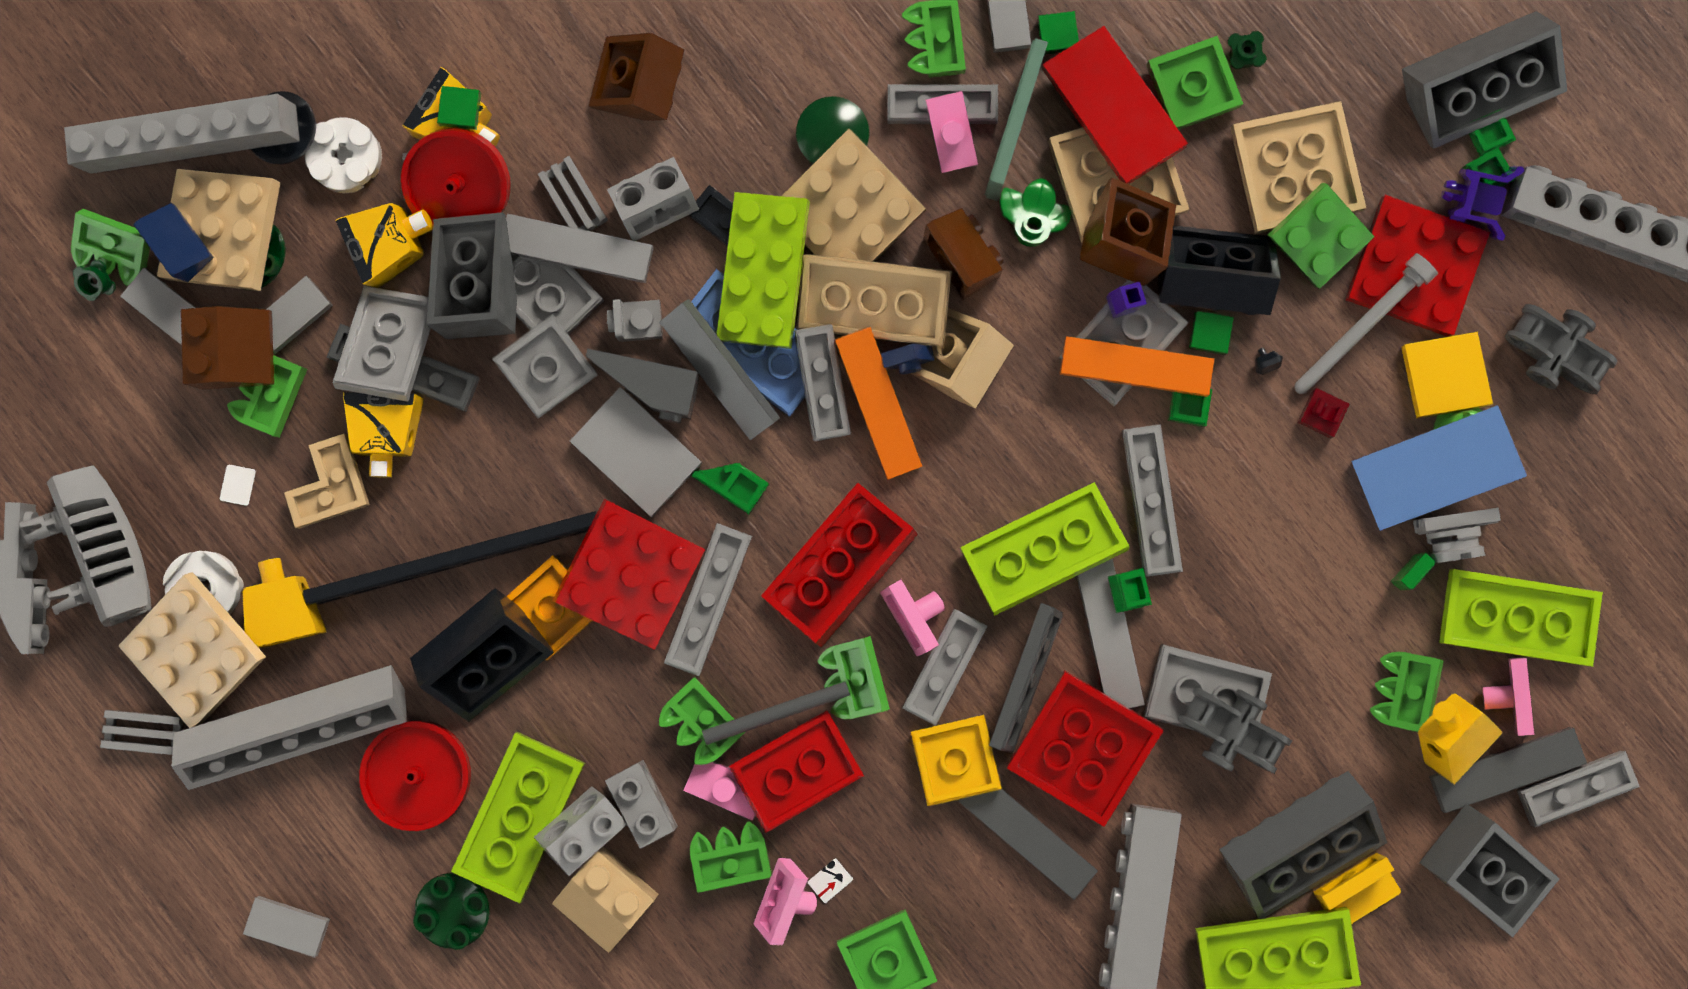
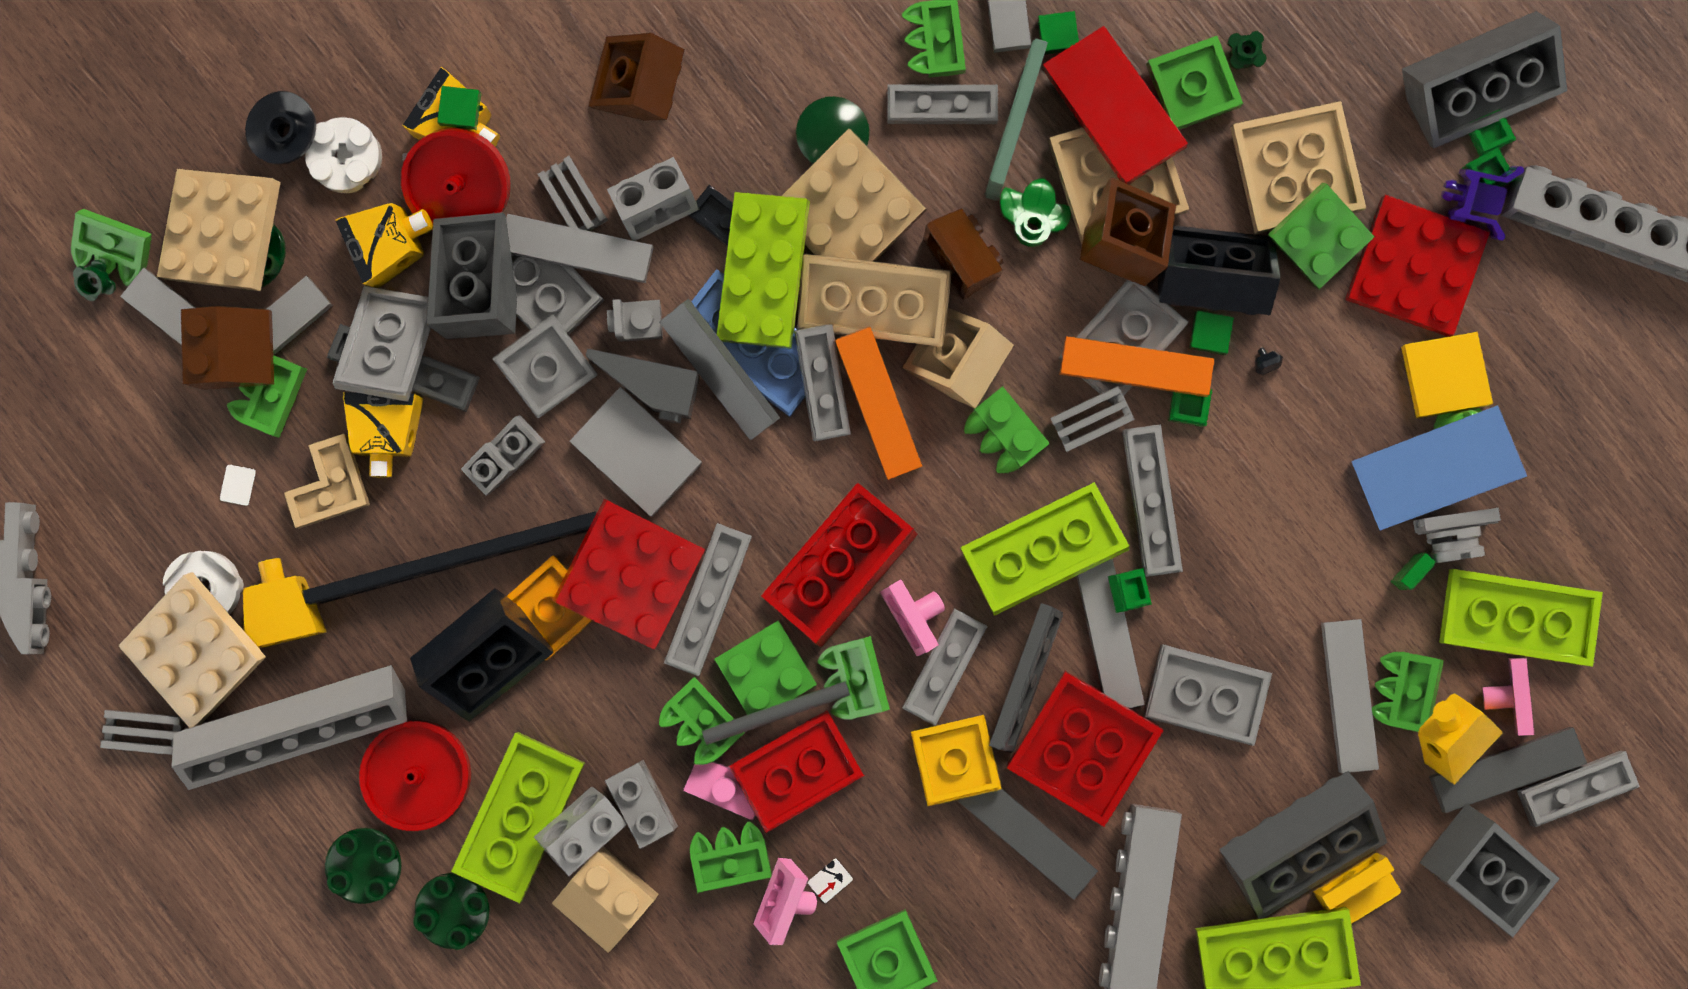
(102, 545): light grey piece -> none
(174, 242): dark blue slope -> none
(182, 134): light grey brick -> none
(286, 926): light grey tile -> none
(363, 866): none -> dark green dish
(503, 455): none -> light grey slope
(734, 484): green tile -> none
(765, 669): none -> bright green plate
(908, 358): dark blue plate -> none
(951, 131): bright pink tile -> none
(1008, 430): none -> bright green plate
(1064, 432): none -> light grey tile
(1126, 299): dark purple piece -> none
(1234, 730): dark grey axle -> none
(1323, 413): dark red tile -> none
(1349, 696): none -> light grey tile
(1416, 273): light grey piece -> none
(1561, 349): dark grey axle -> none

